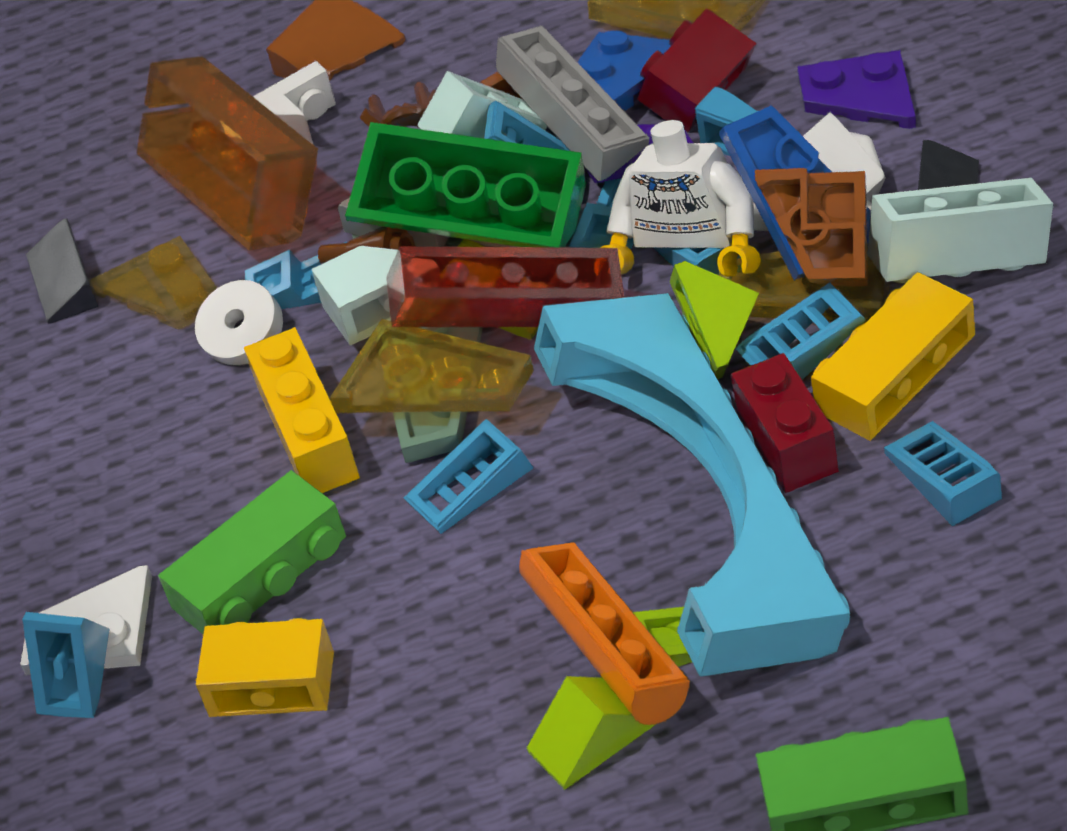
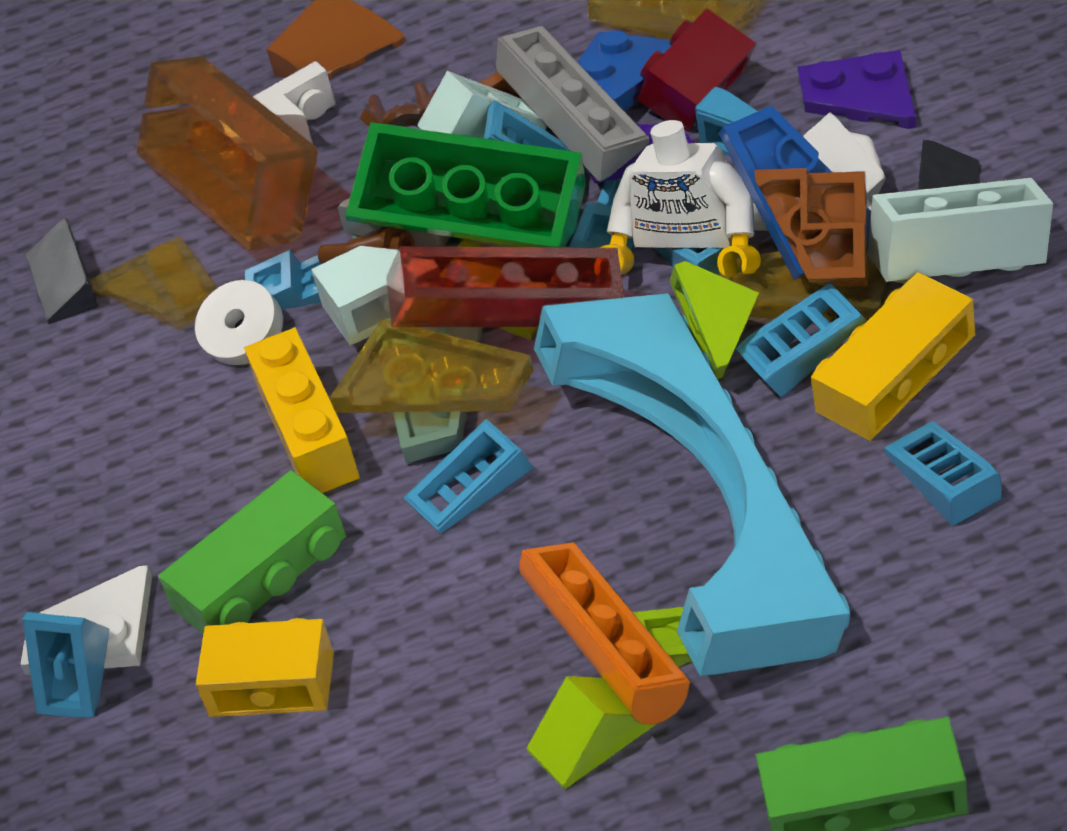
(785, 422): dark red brick -> none

